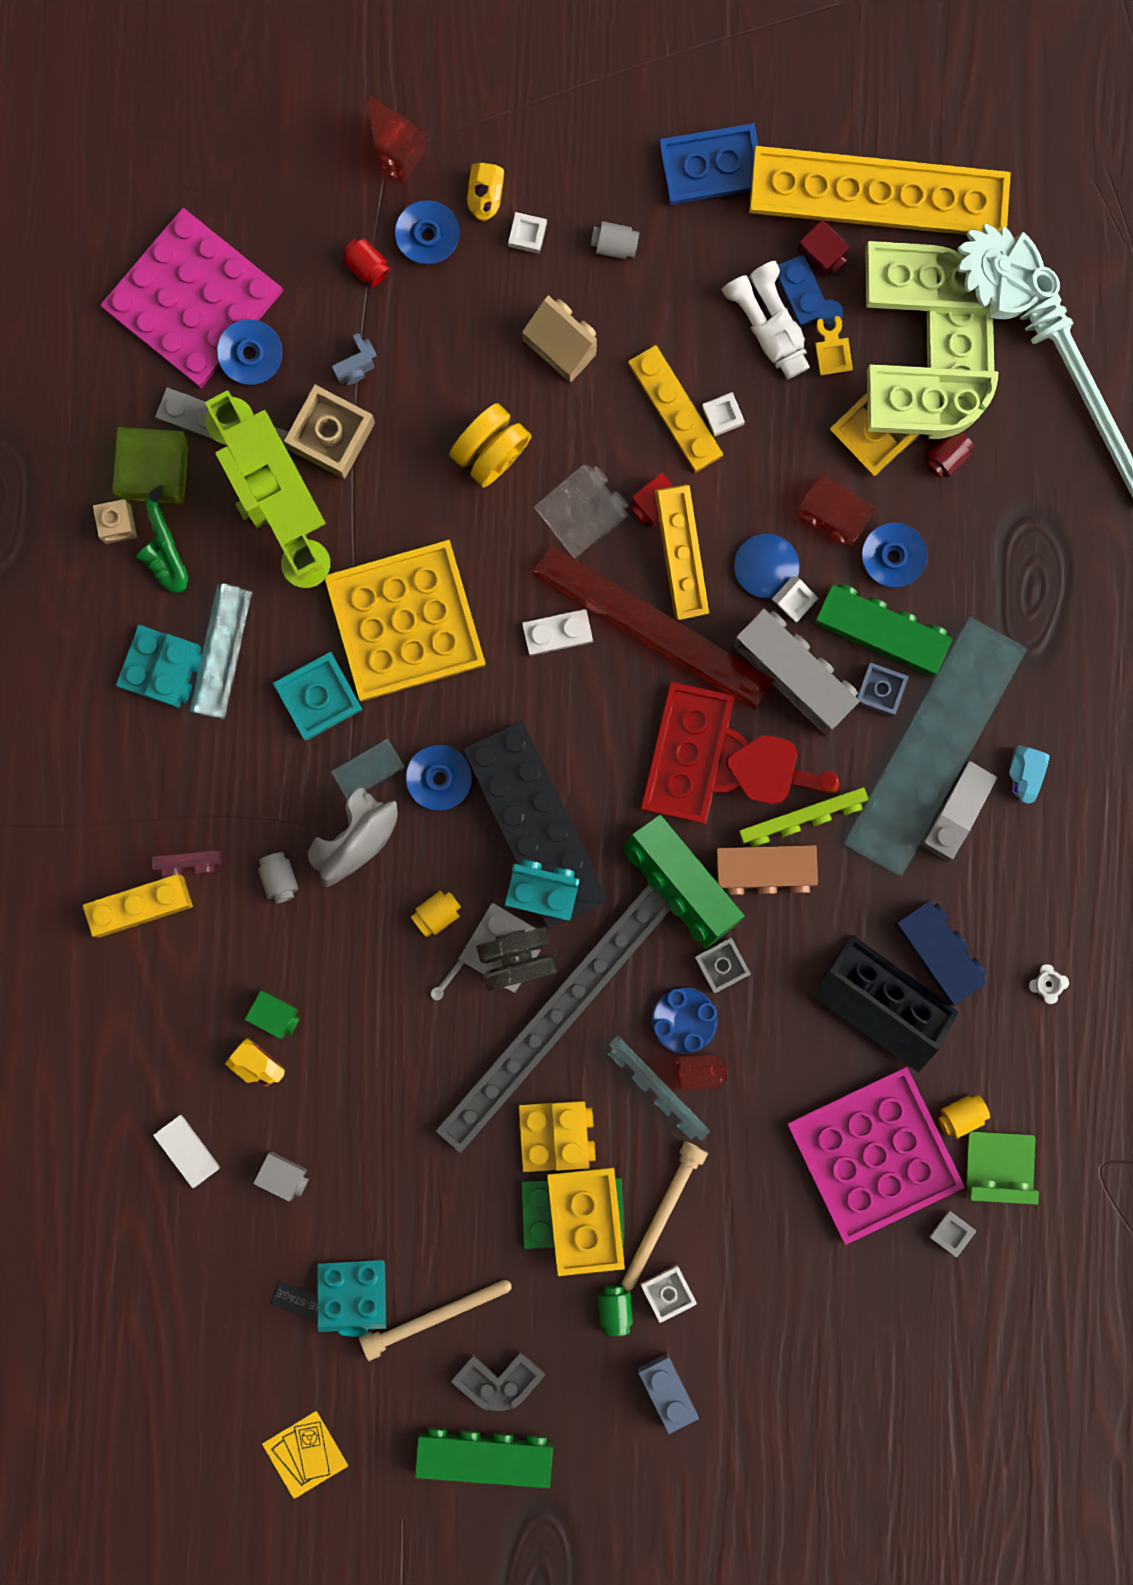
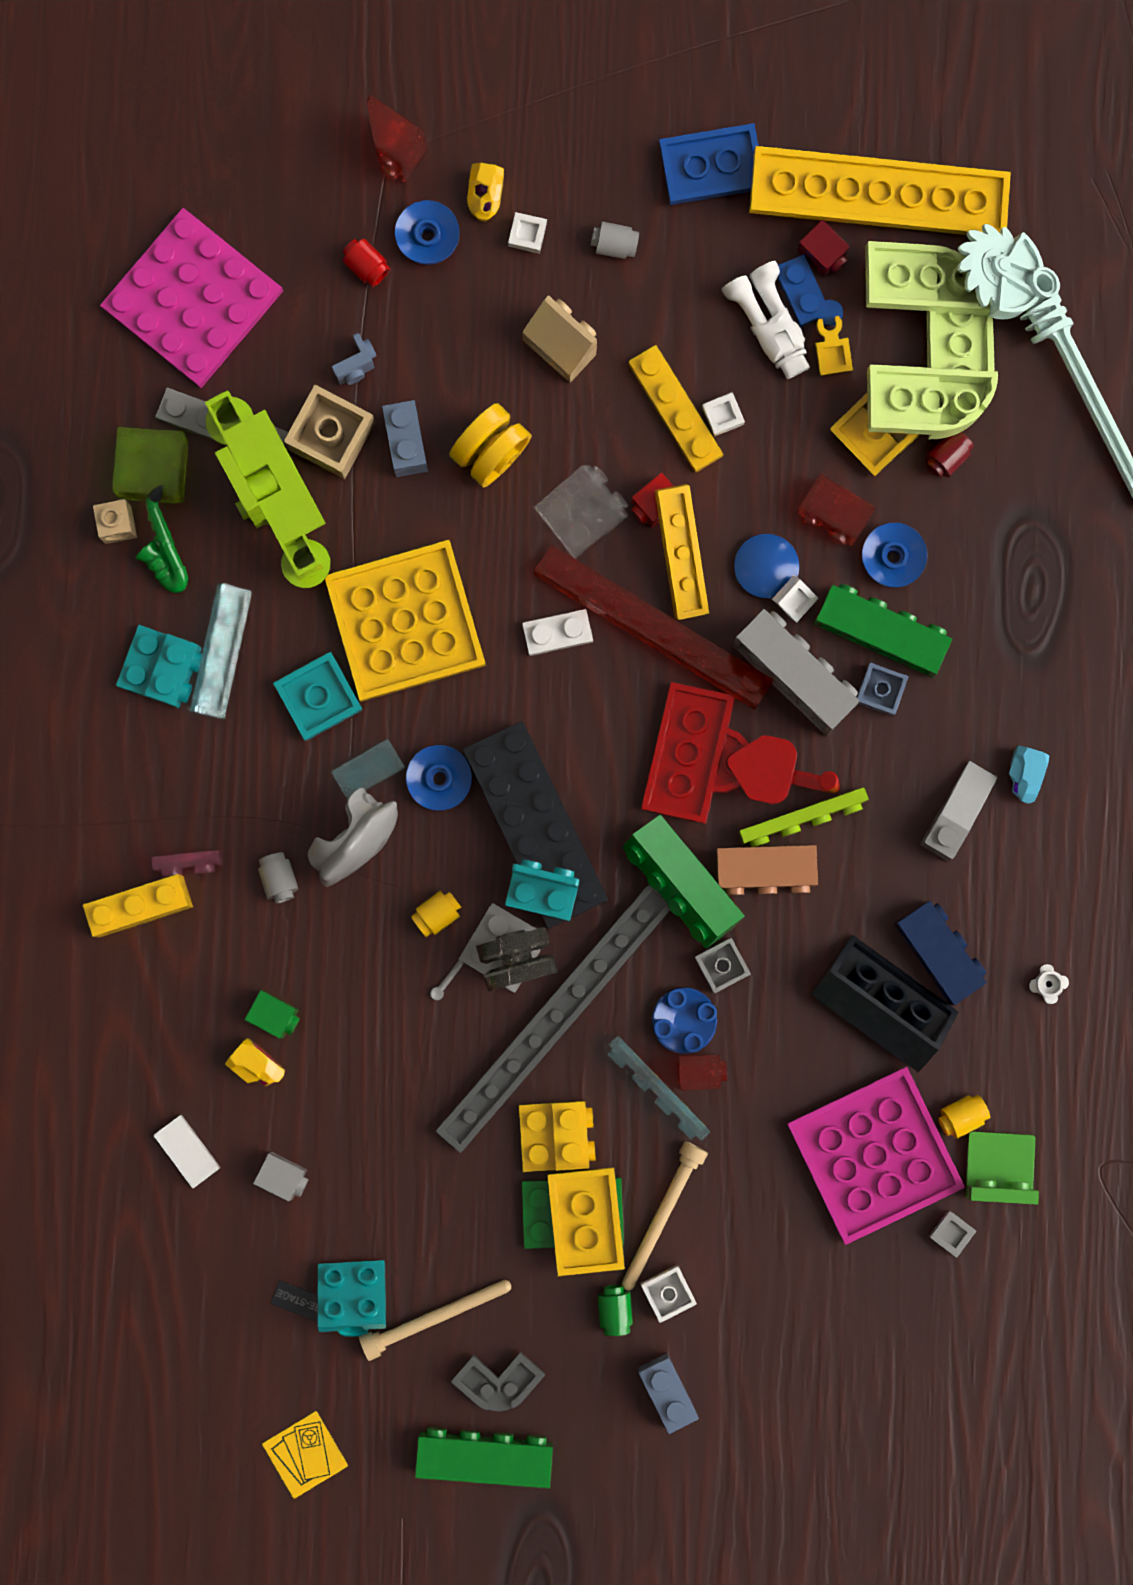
(254, 335): blue dish -> none
(405, 438): none -> sand blue brick
(935, 746): clear light blue plate -> none

